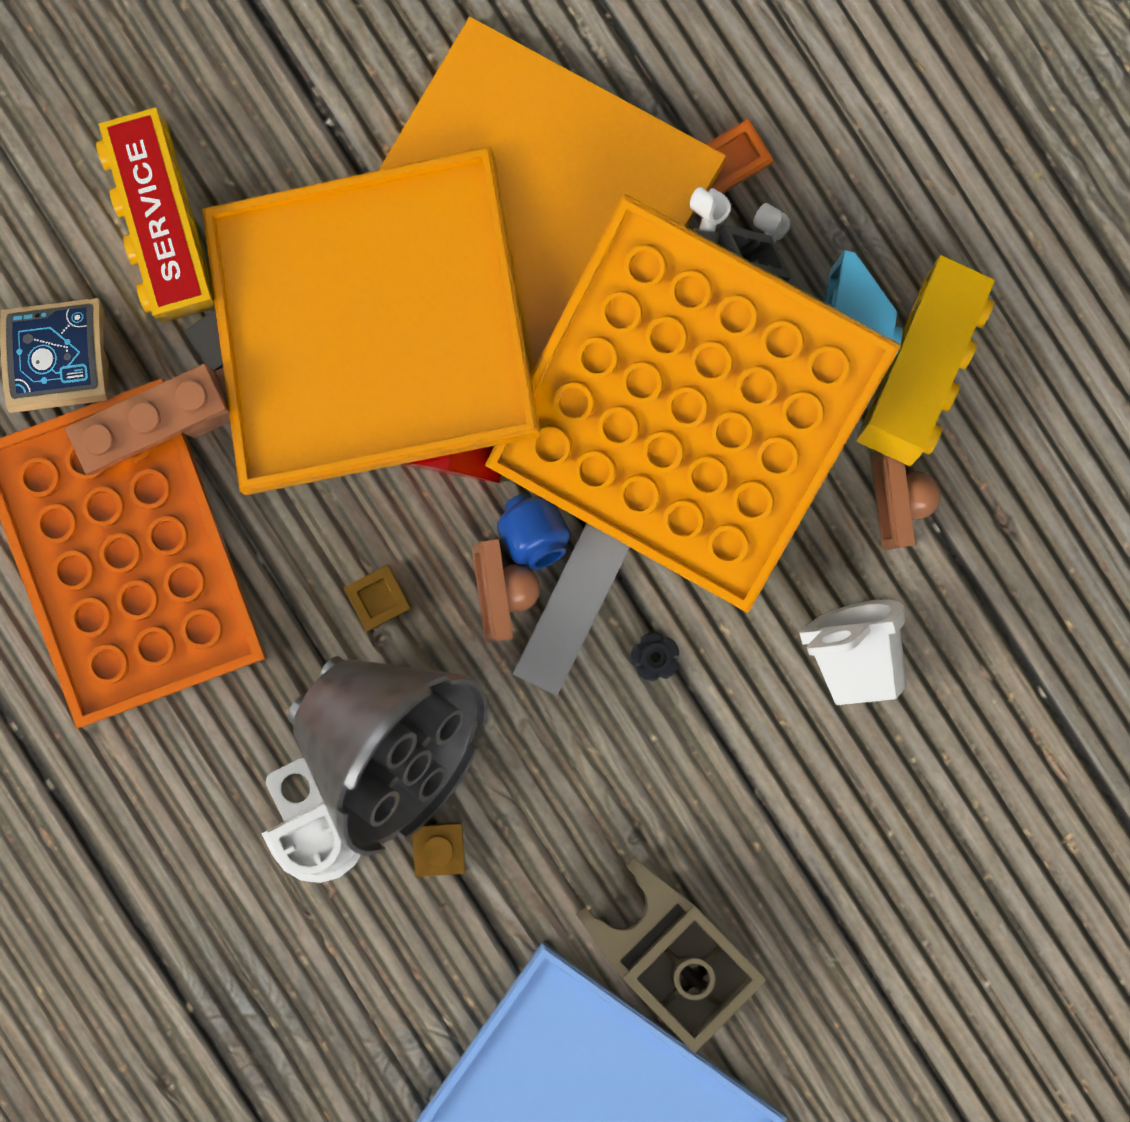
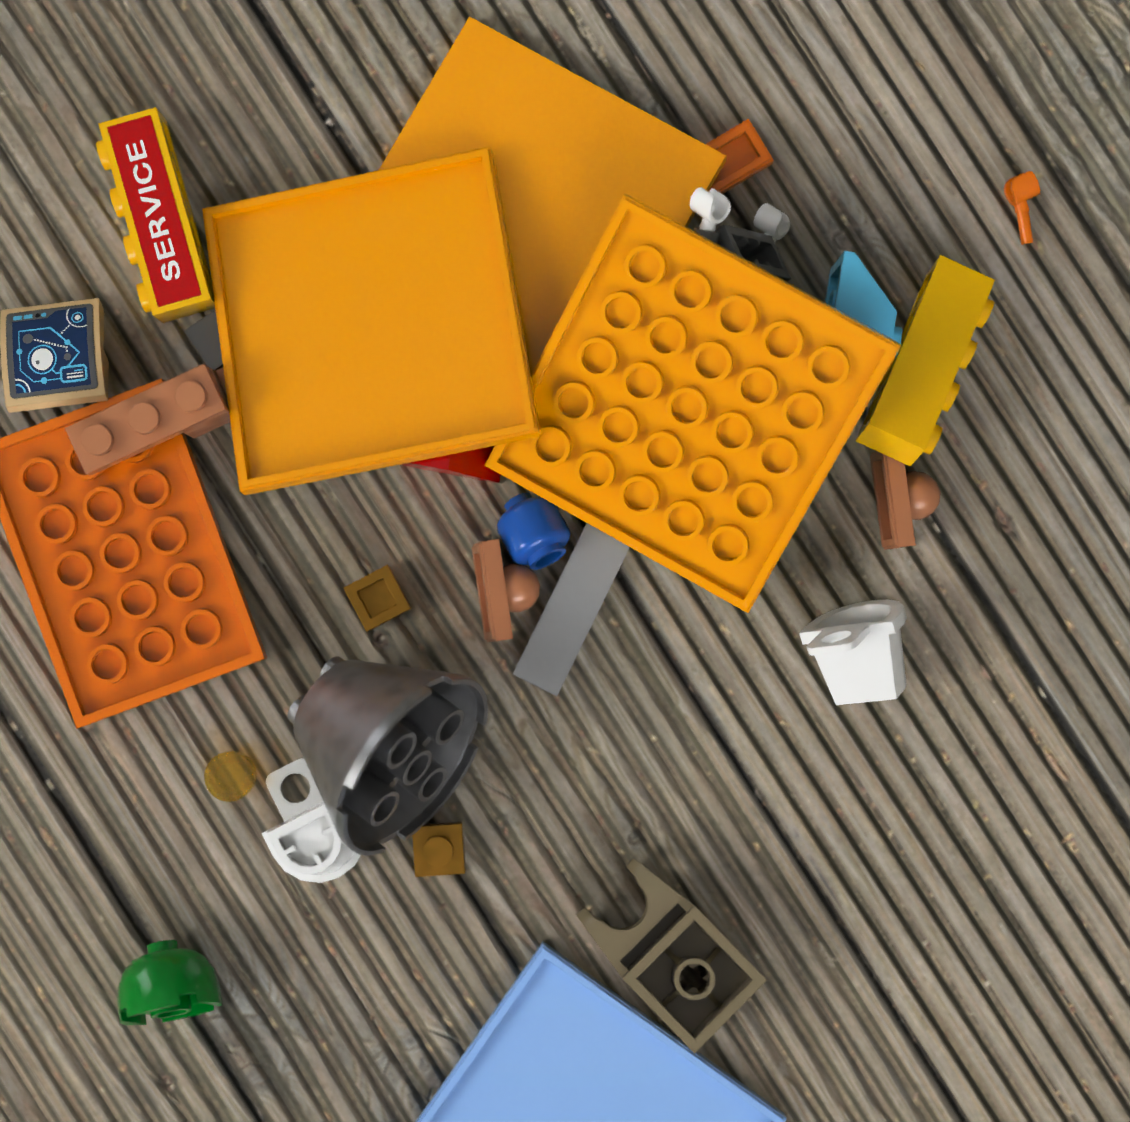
(167, 985): none -> green cylinder
(230, 776): none -> clear yellow tile
(642, 653): black plate -> none
(1017, 192): none -> orange hand

